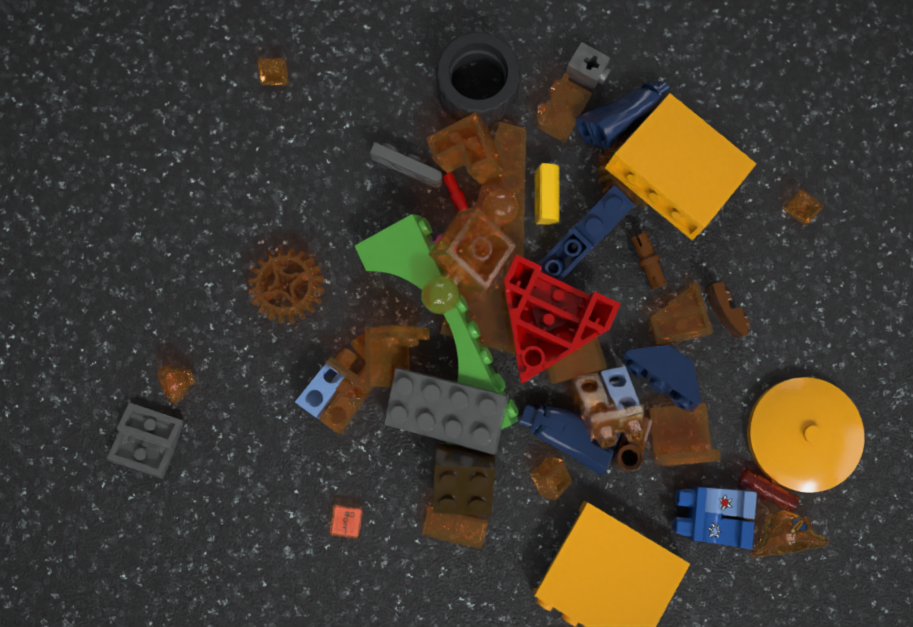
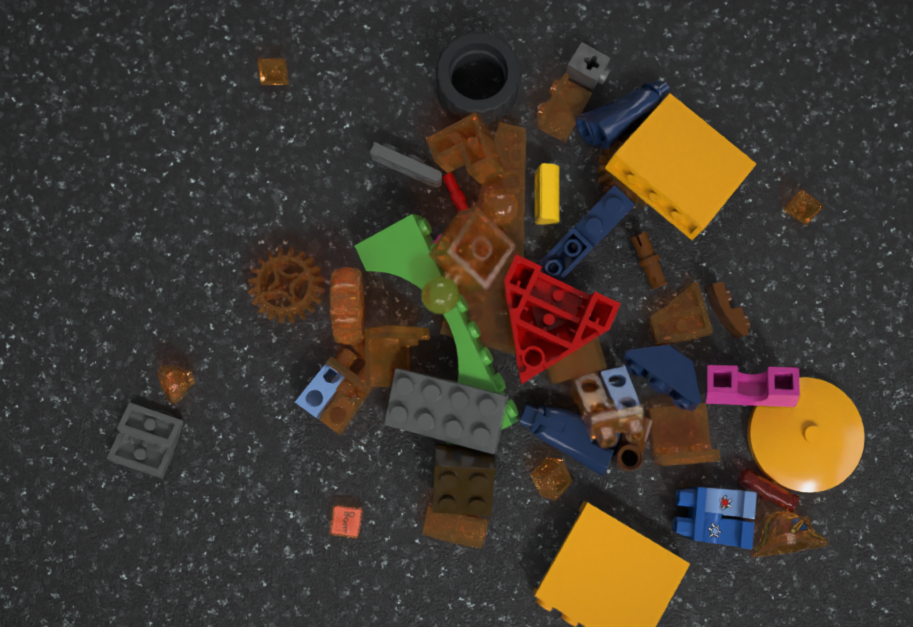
(347, 305): none -> clear orange gear
(772, 388): none -> dark pink arch

